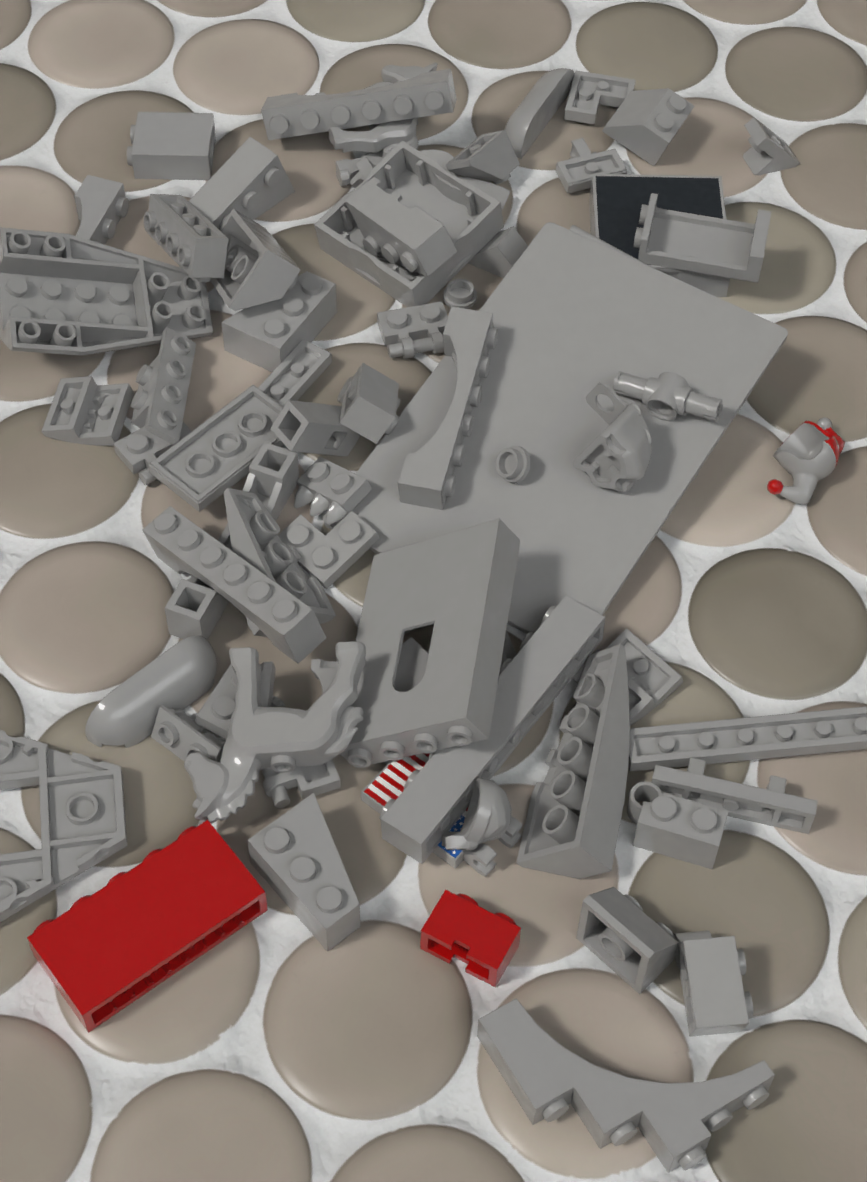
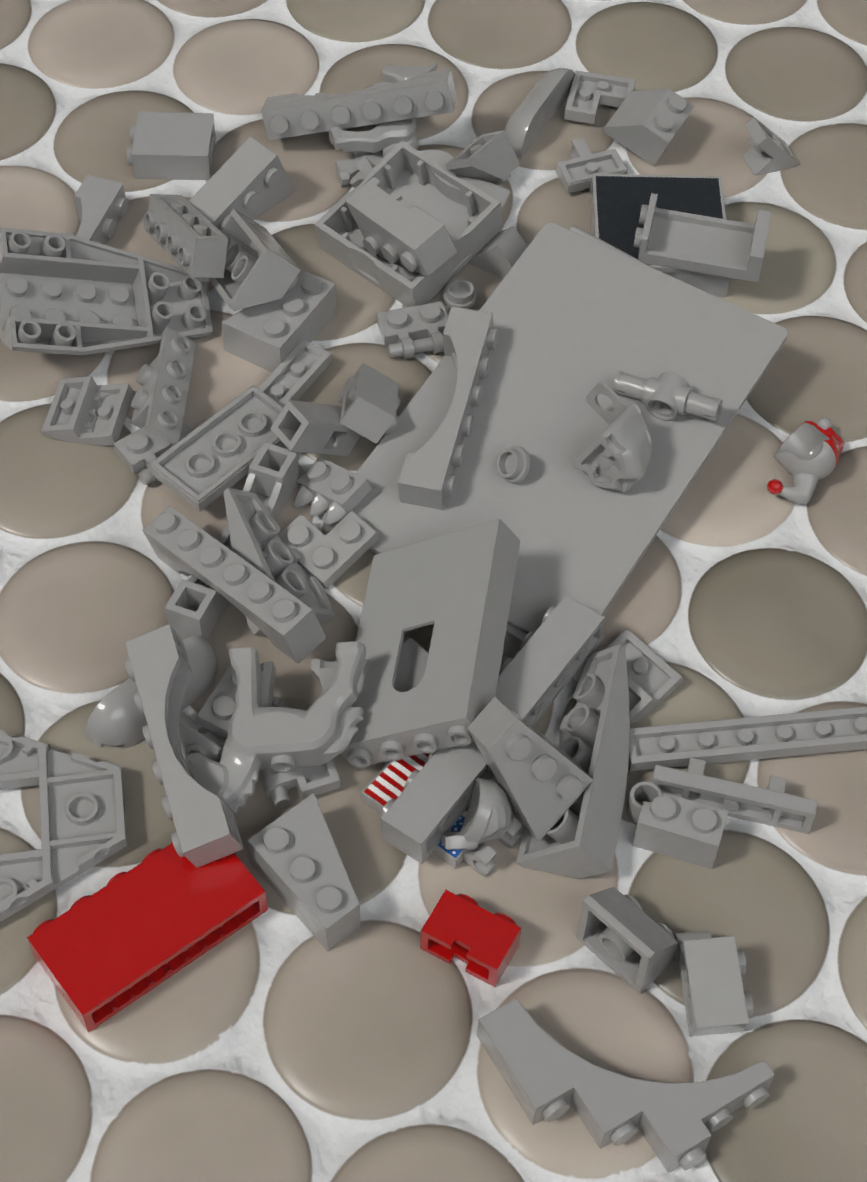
(201, 819): none -> light grey arch
(528, 767): none -> light grey wedge

